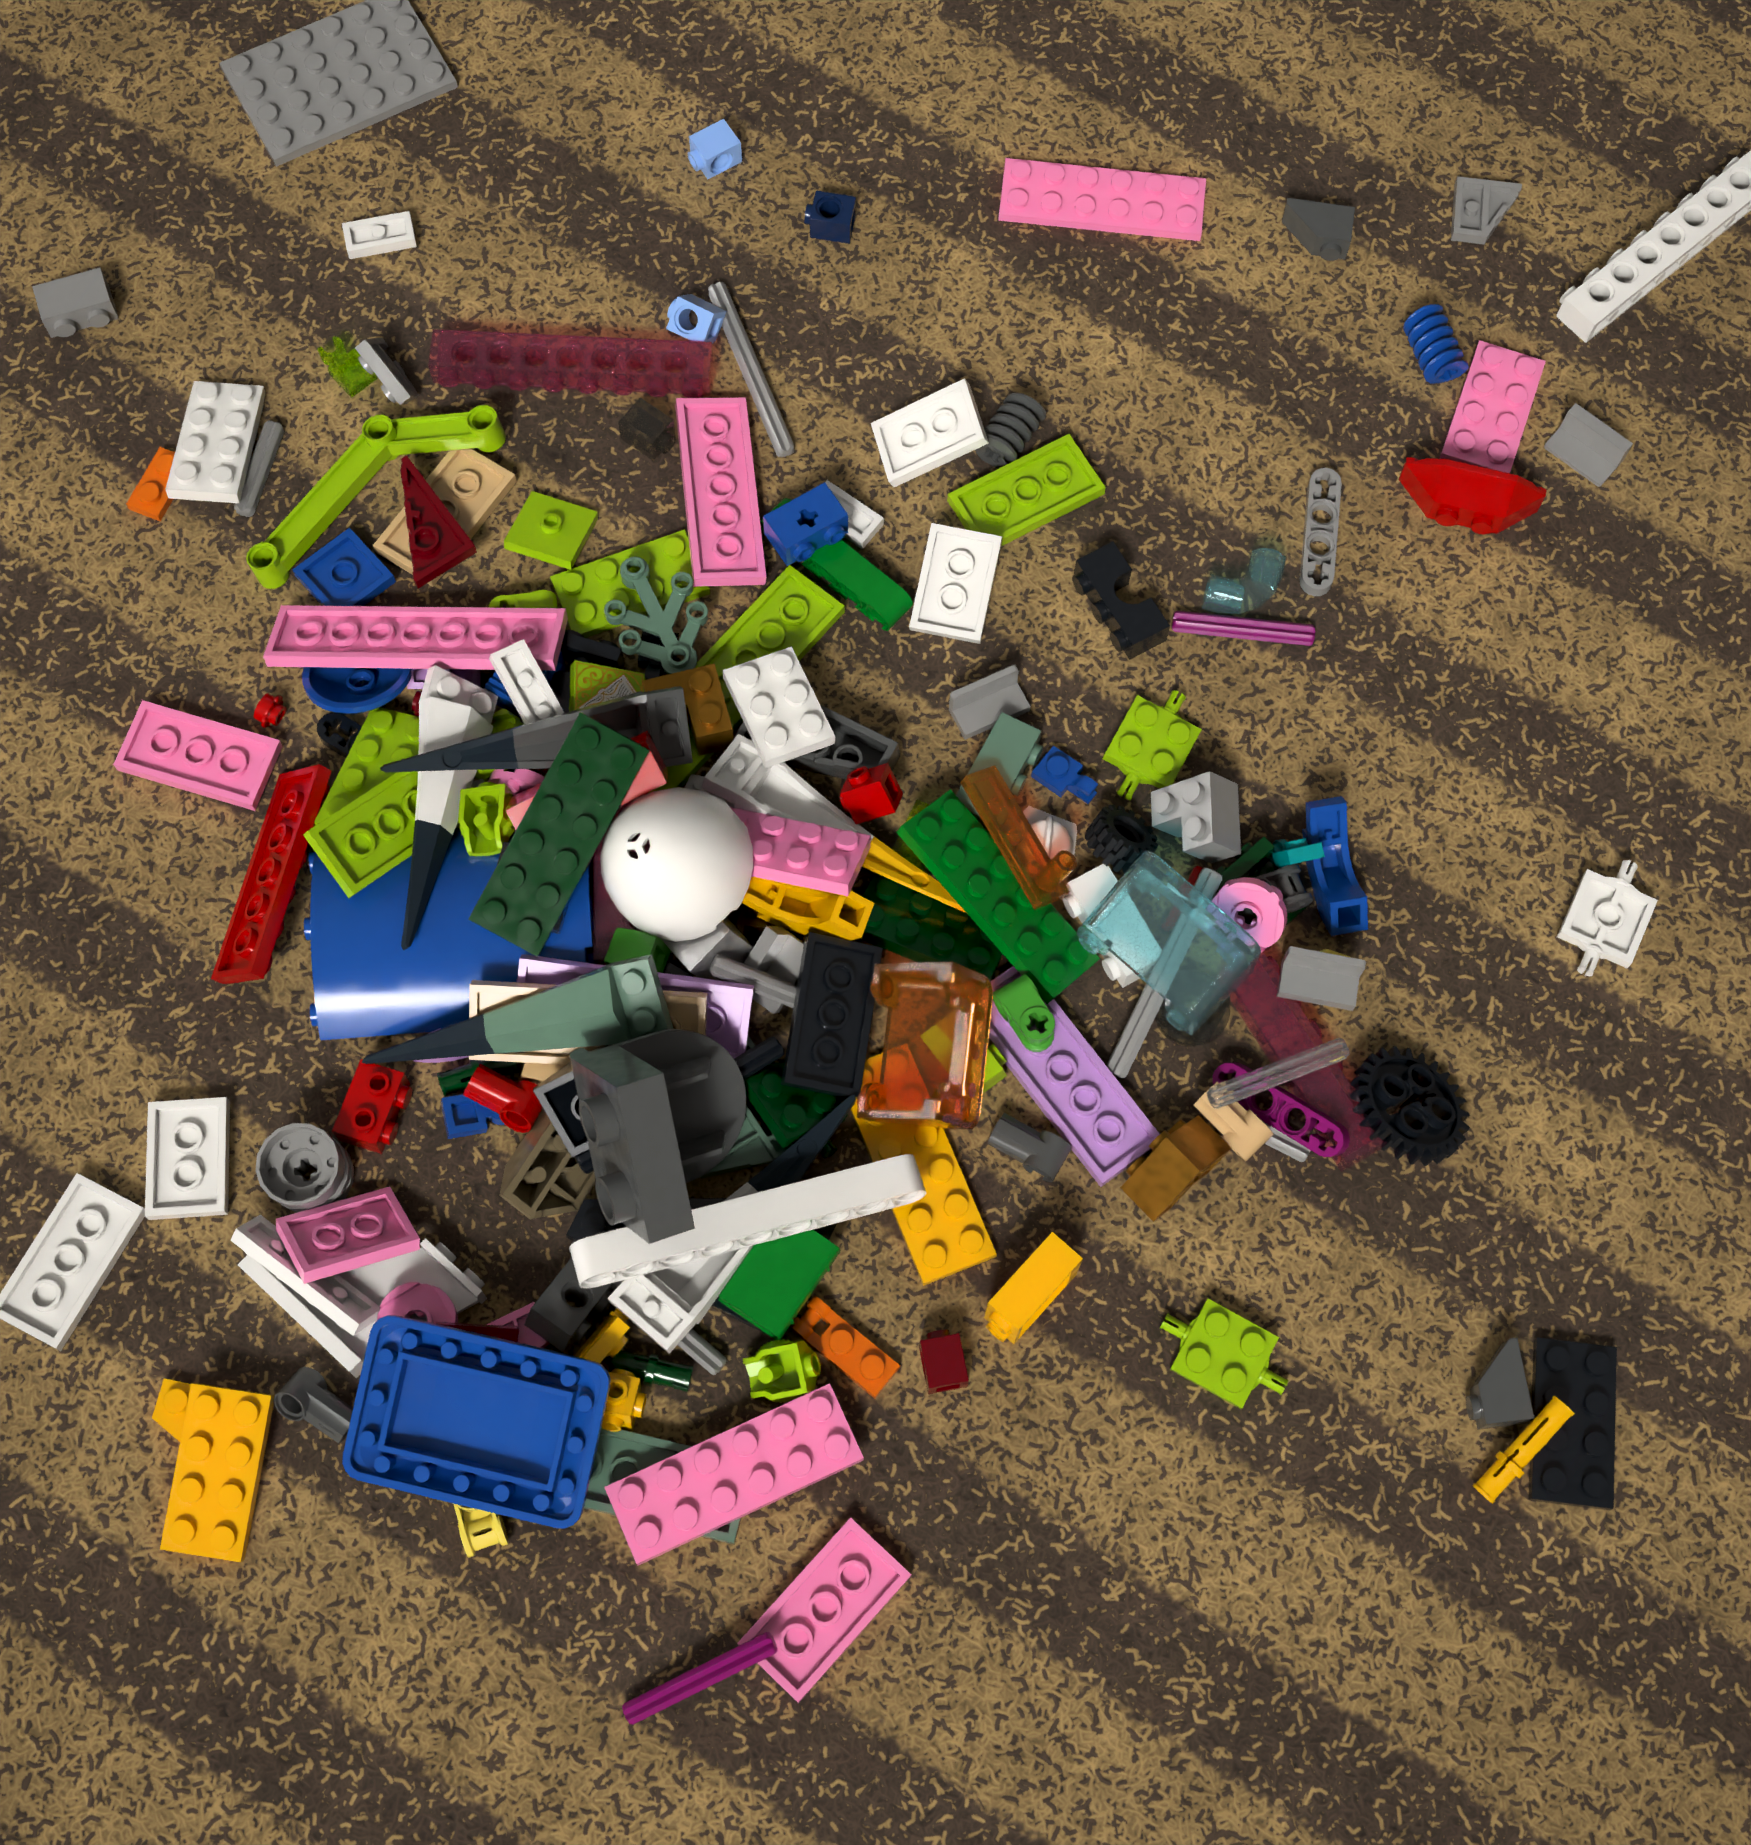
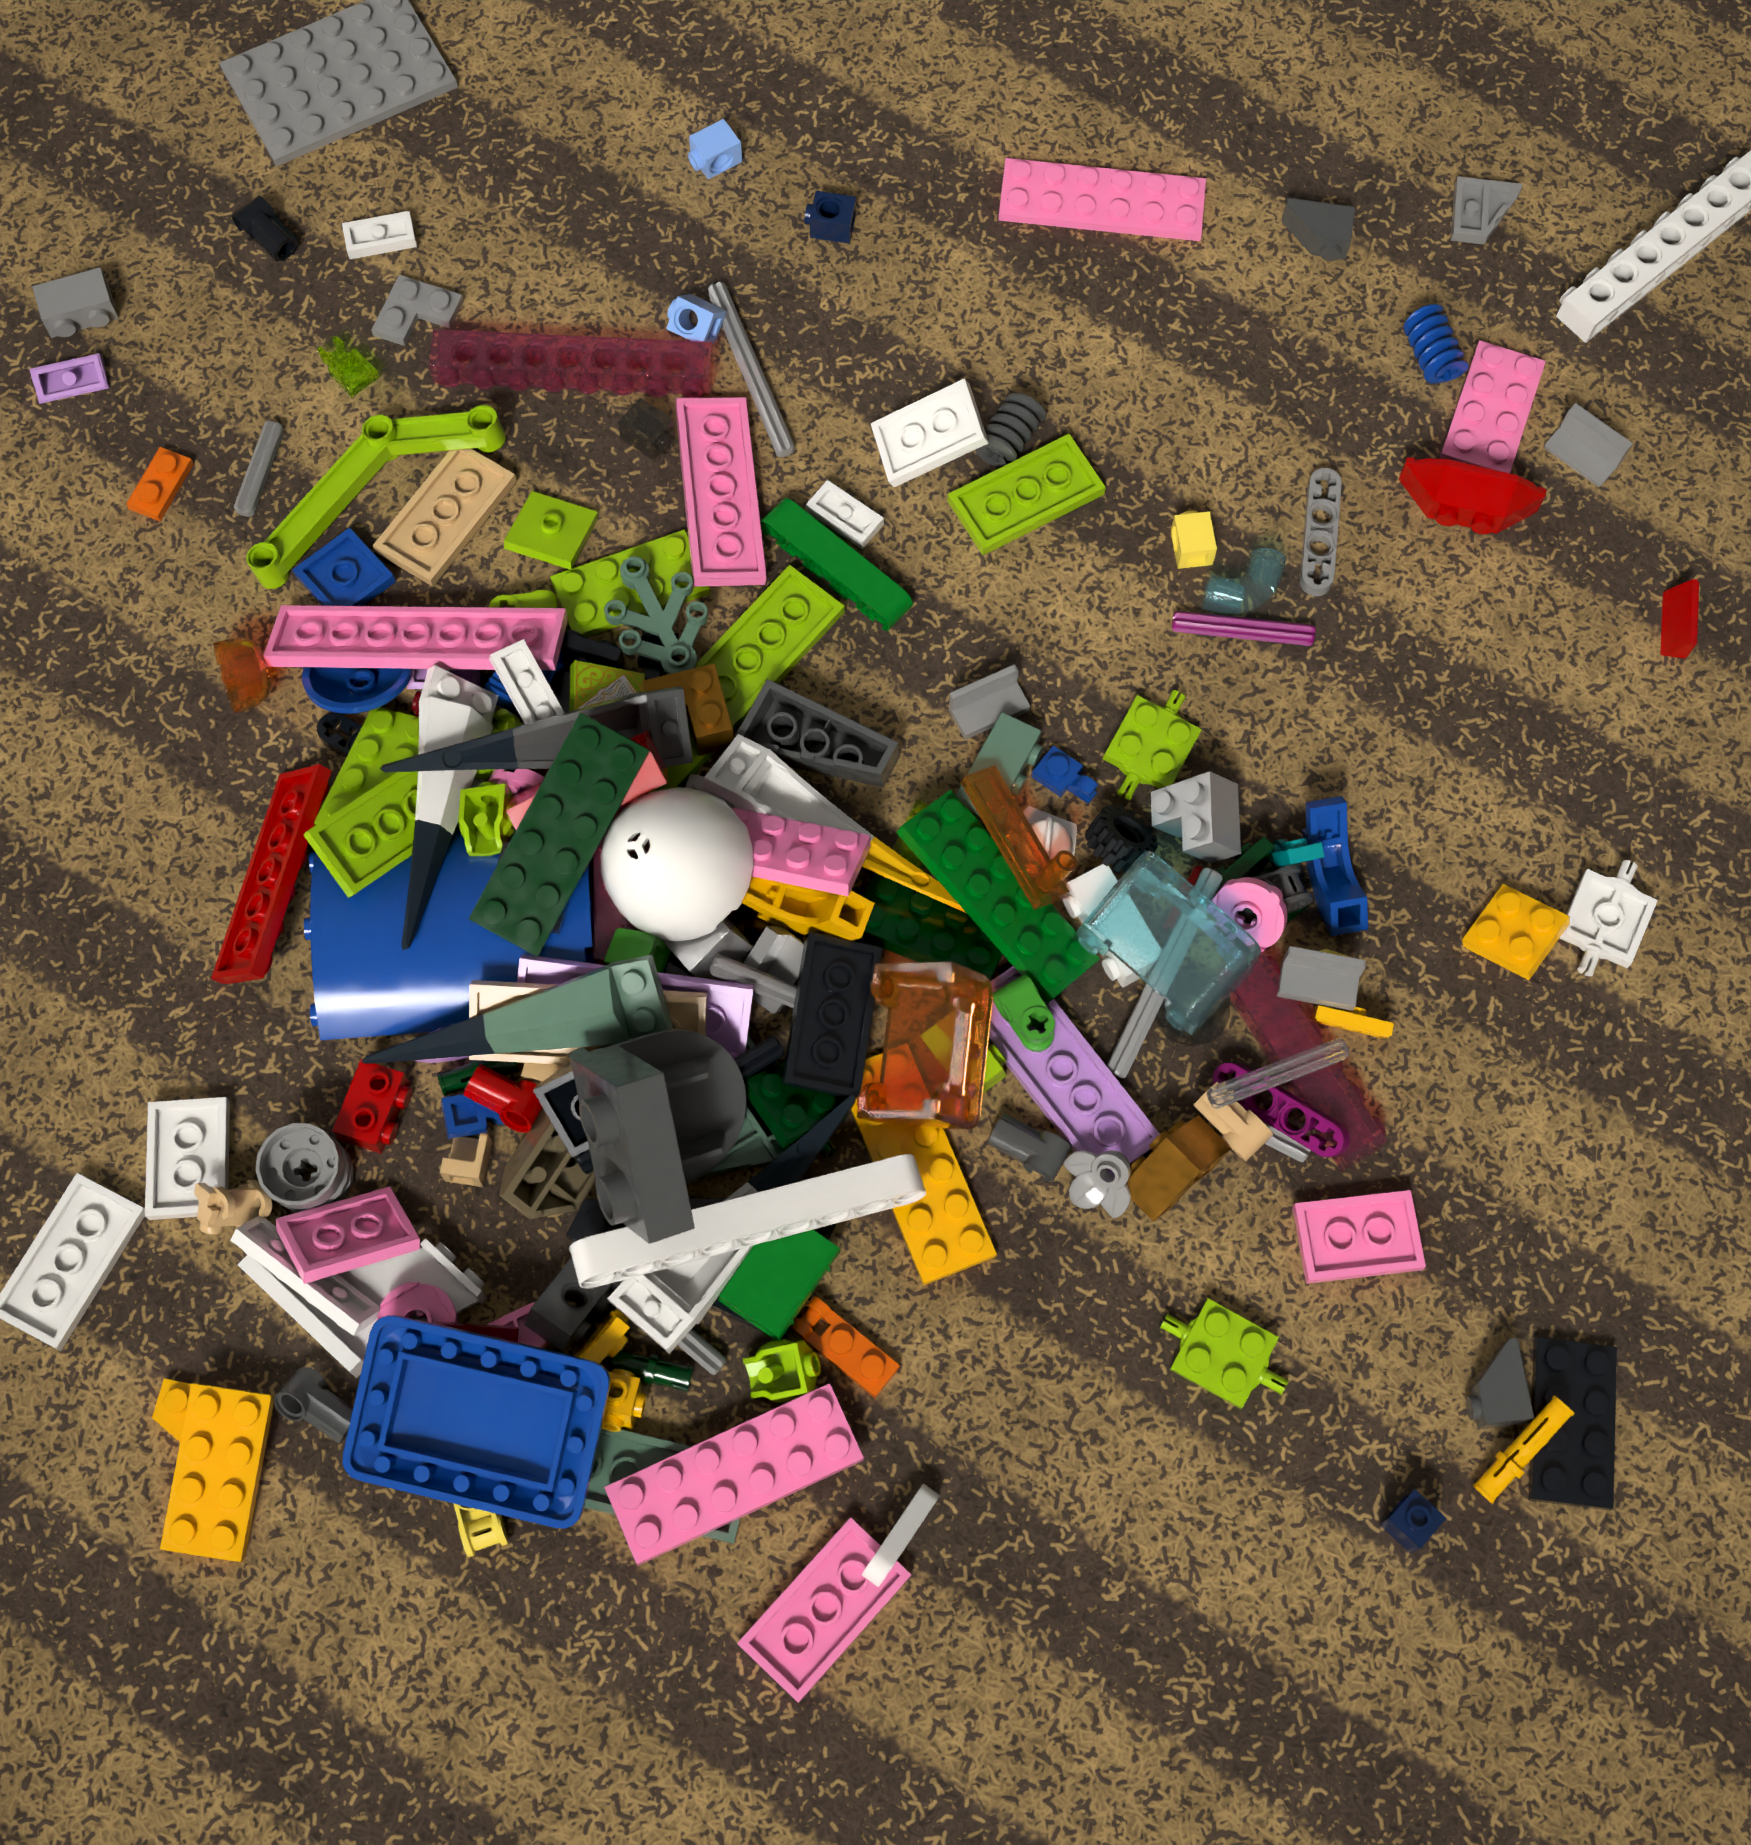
(69, 378): none -> lavender slope
(198, 755): bright pink plate -> none
(216, 442): white plate -> none
(230, 1207): none -> tan piece
(243, 672): none -> clear orange cylinder
(263, 226): none -> black piece
(270, 710): red plate -> none
(395, 382): light grey wing -> none
(414, 301): none -> light grey plate
(434, 534): dark red wing -> none
(467, 1161): none -> tan panel
(699, 1678): magenta axle -> none
(778, 707): white plate -> none
(806, 524): blue brick -> none
(870, 793): red brick -> none
(900, 1535): none -> white beam
(943, 1362): dark red brick -> none
(955, 583): white plate -> none
(1031, 1289): yellow window -> none
(1096, 1184): none -> light grey plate
(1132, 626): black arch -> none
(1193, 539): none -> light yellow brick
(1353, 1021): none -> yellow plate
(1358, 1236): none -> bright pink plate
(1413, 1521): none -> dark blue brick
(1419, 1129): black gear -> none
(1516, 931): none -> yellow plate
(1680, 619): none -> red slope

